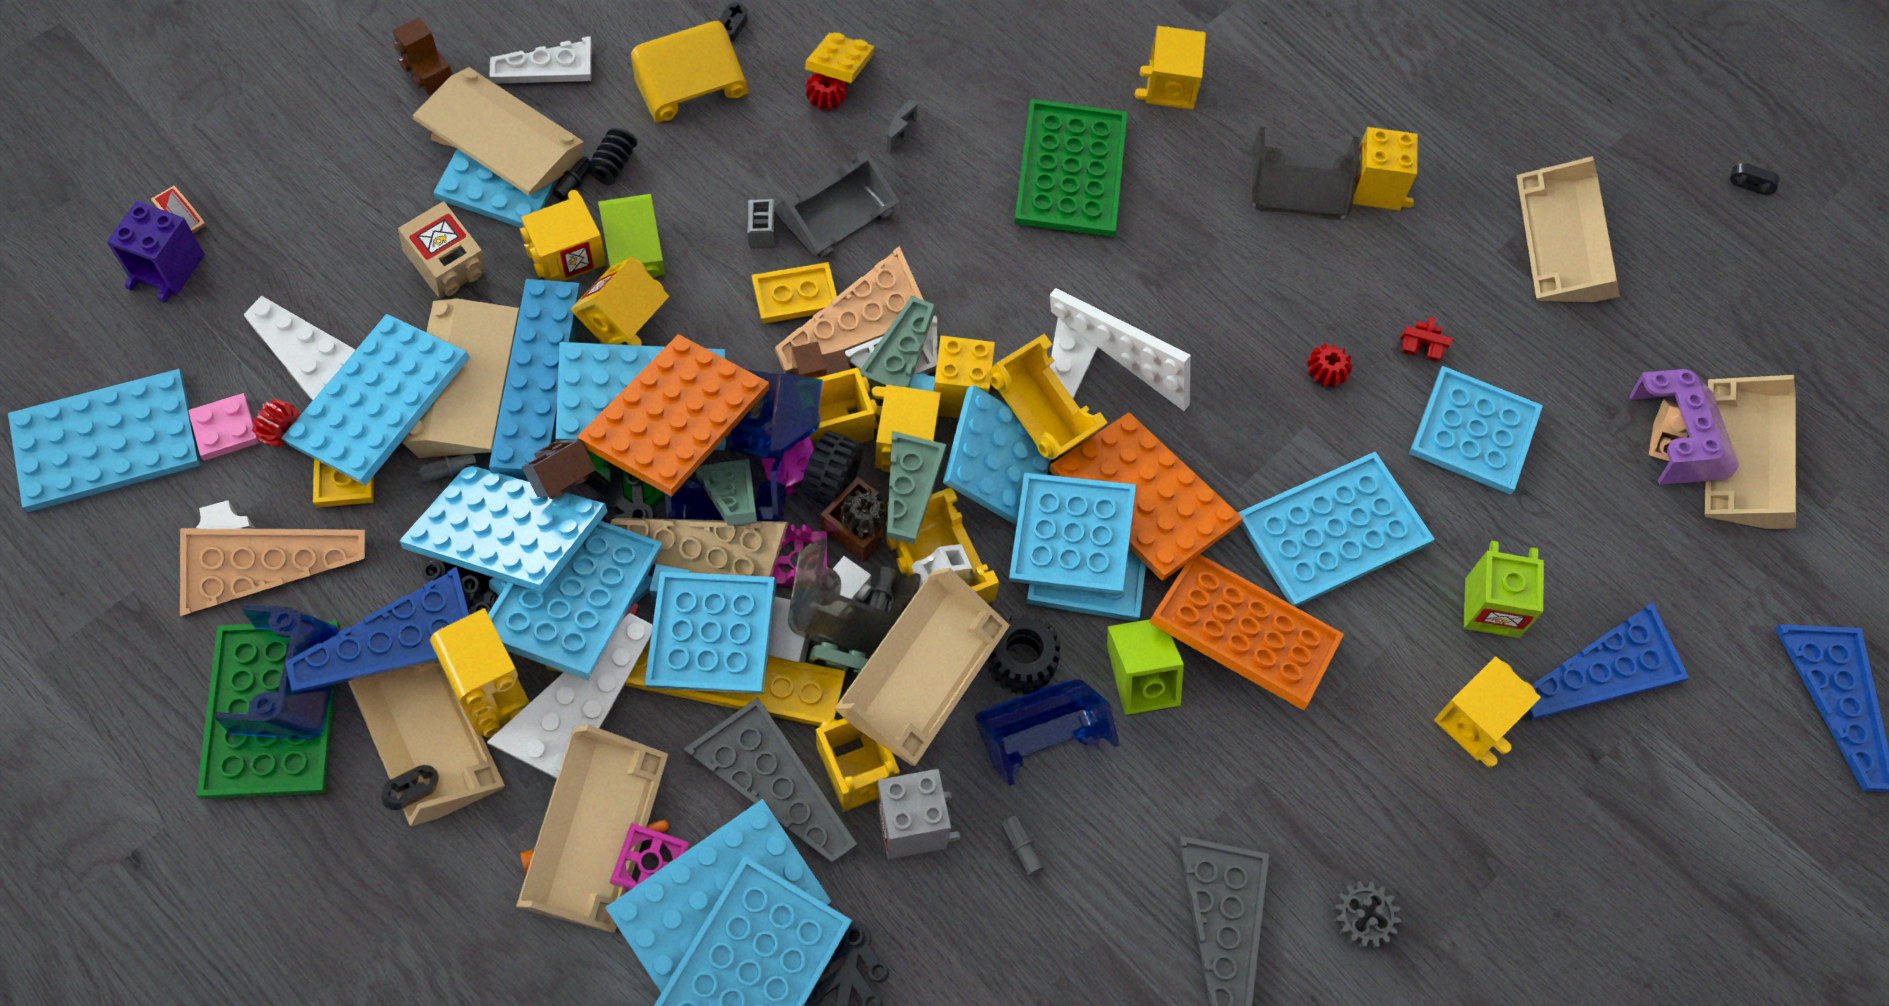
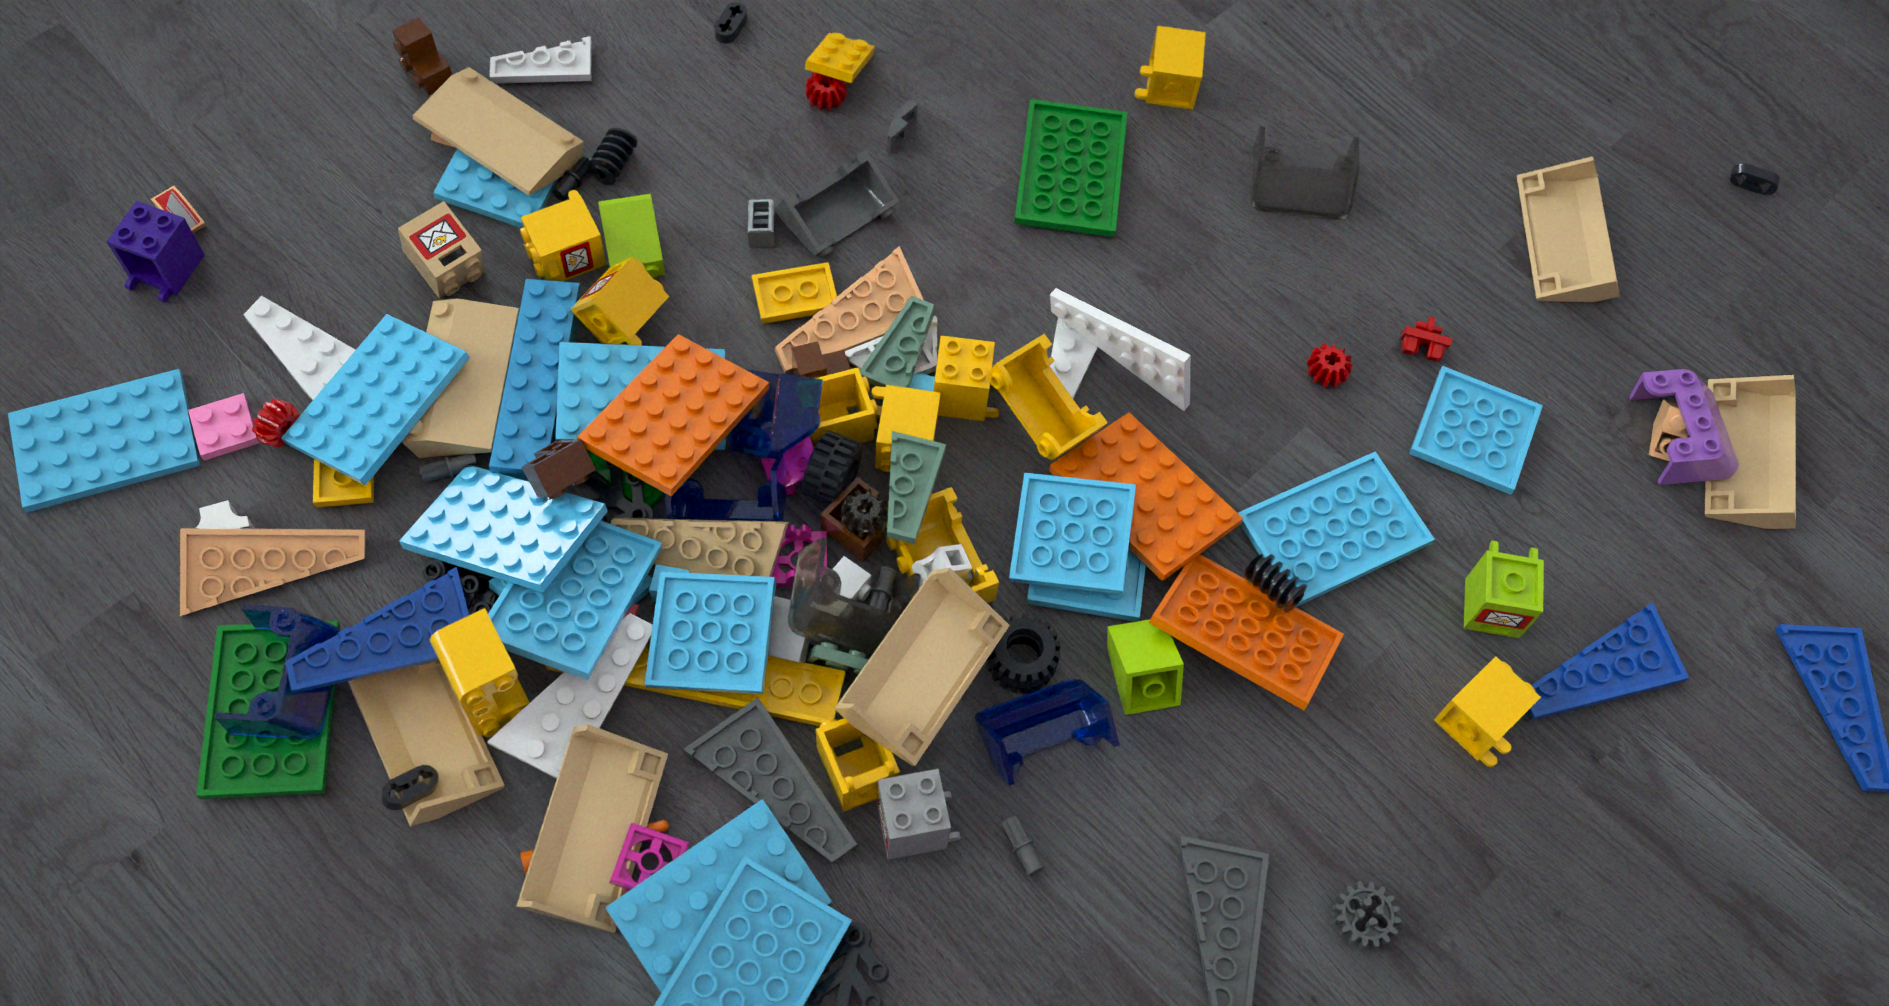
(686, 68): yellow windscreen -> none
(730, 490): sand green wing -> none
(992, 455): medium azure plate -> none
(1274, 582): none -> black piece
(1386, 169): yellow container -> none

